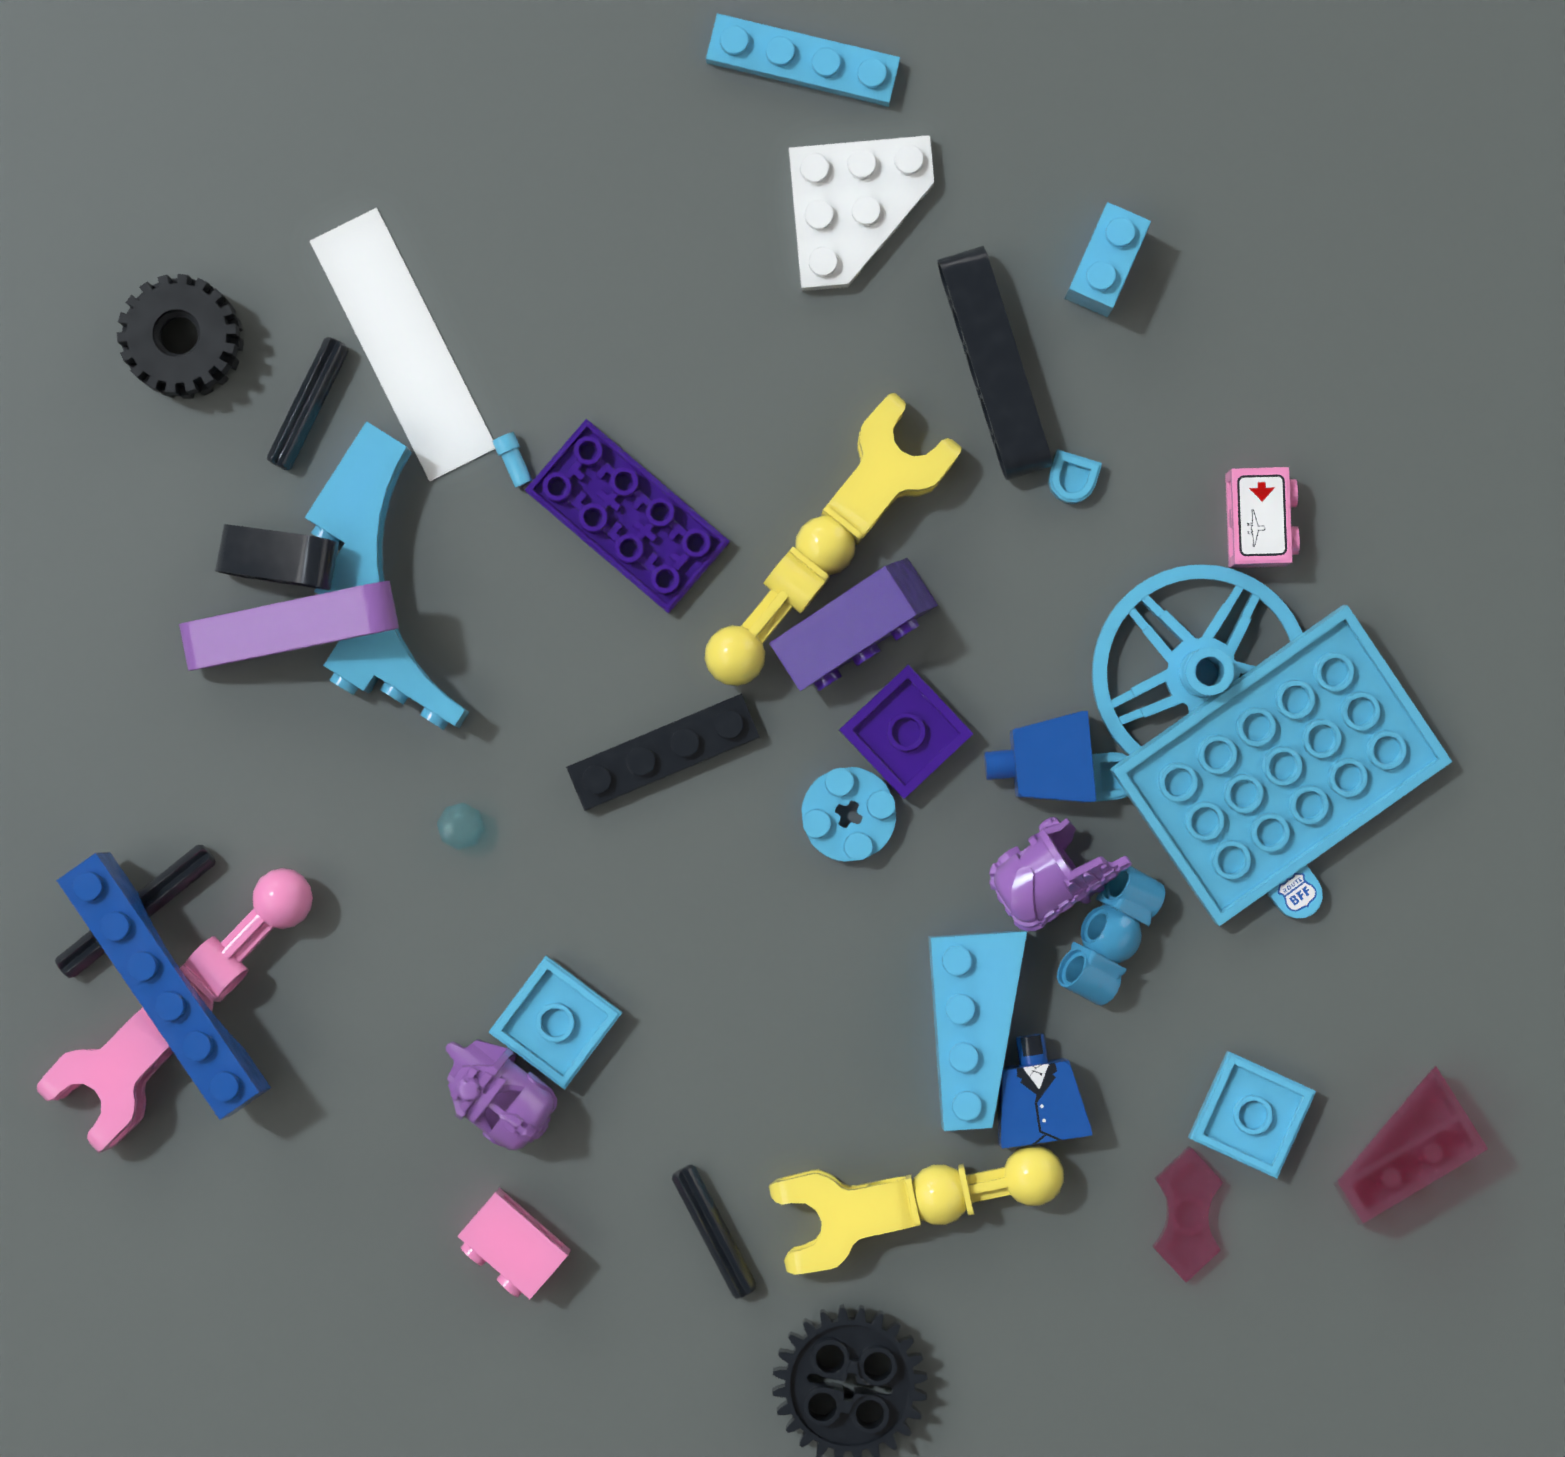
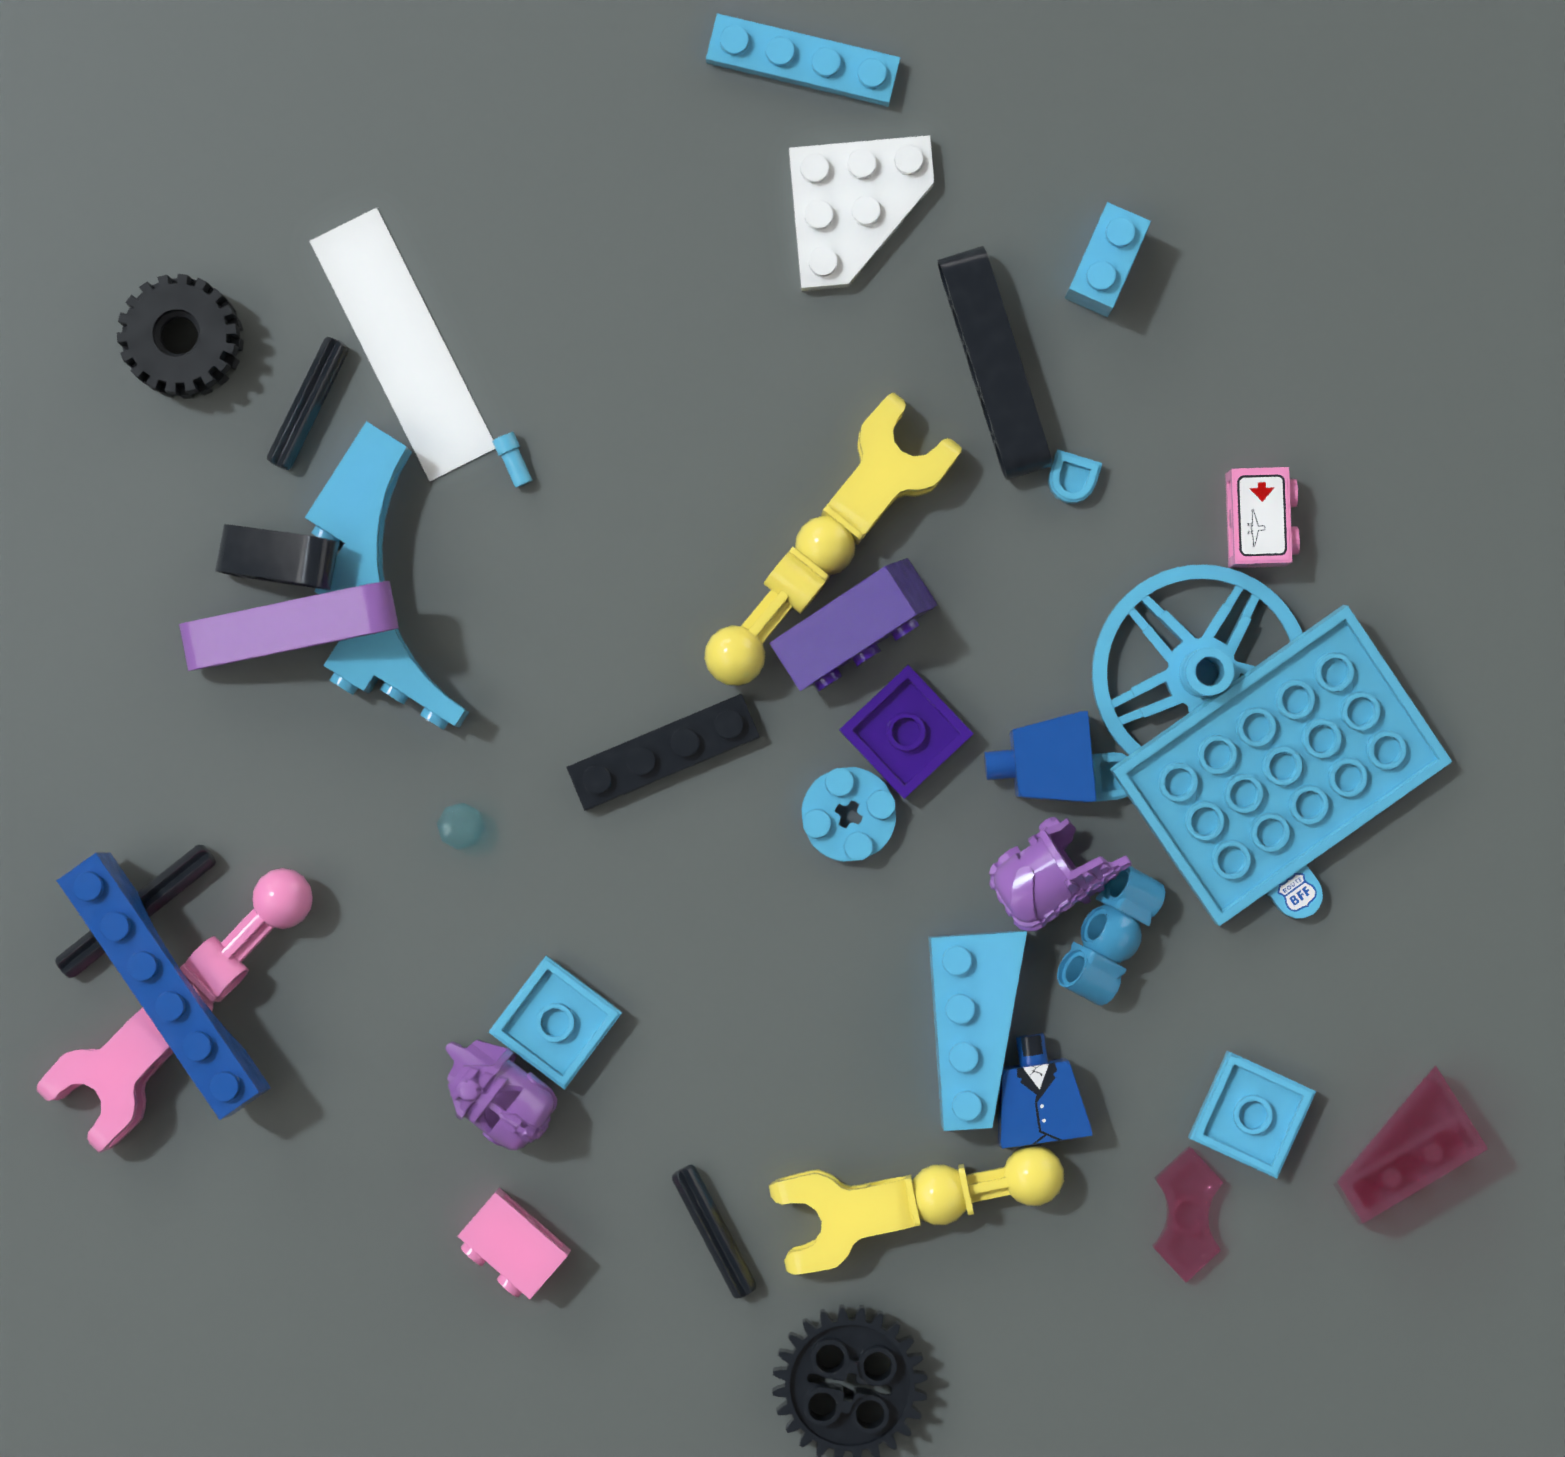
(627, 516): dark purple tile -> none

